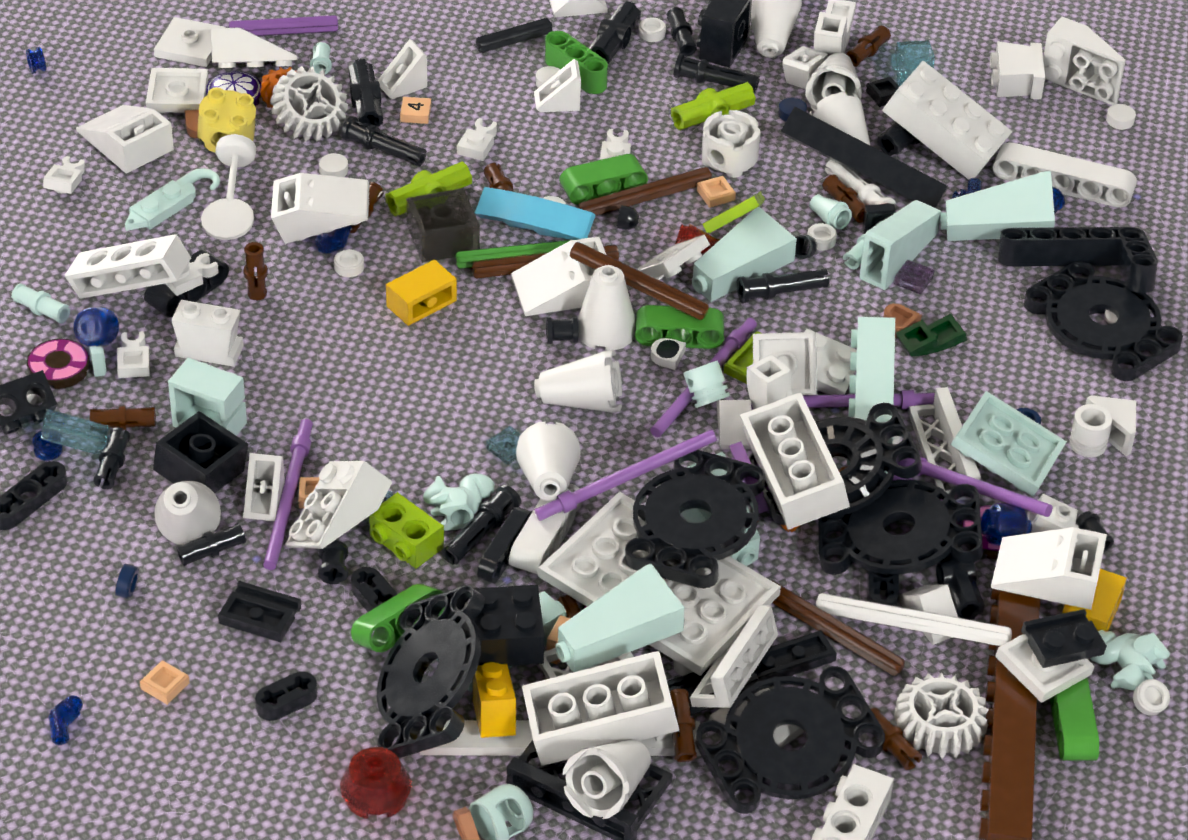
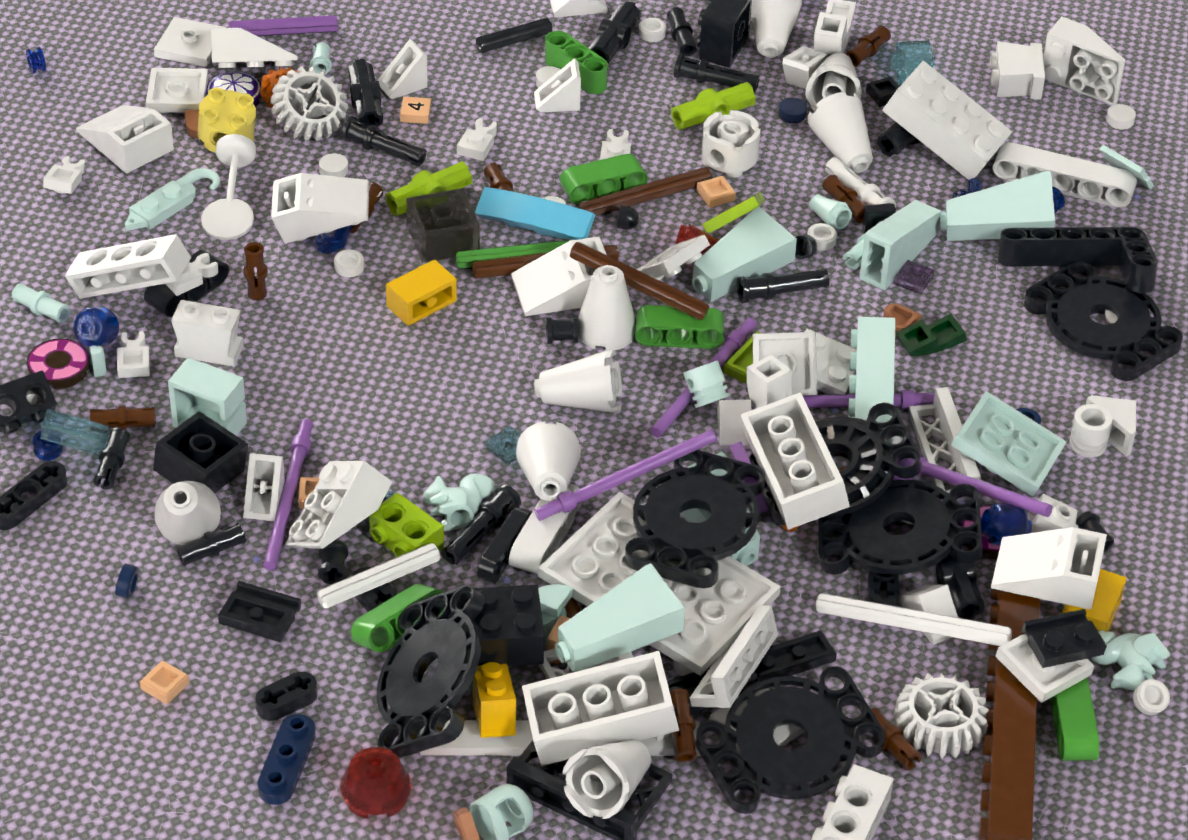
(62, 716): clear blue arm -> none
(293, 738): none -> dark blue plate
(378, 575): none -> white axle
(554, 598): none -> light aqua tile
(667, 352): white tile -> none
(839, 631): reddish brown axle -> none
(863, 158): black tile -> none
(1118, 161): none -> light aqua piece

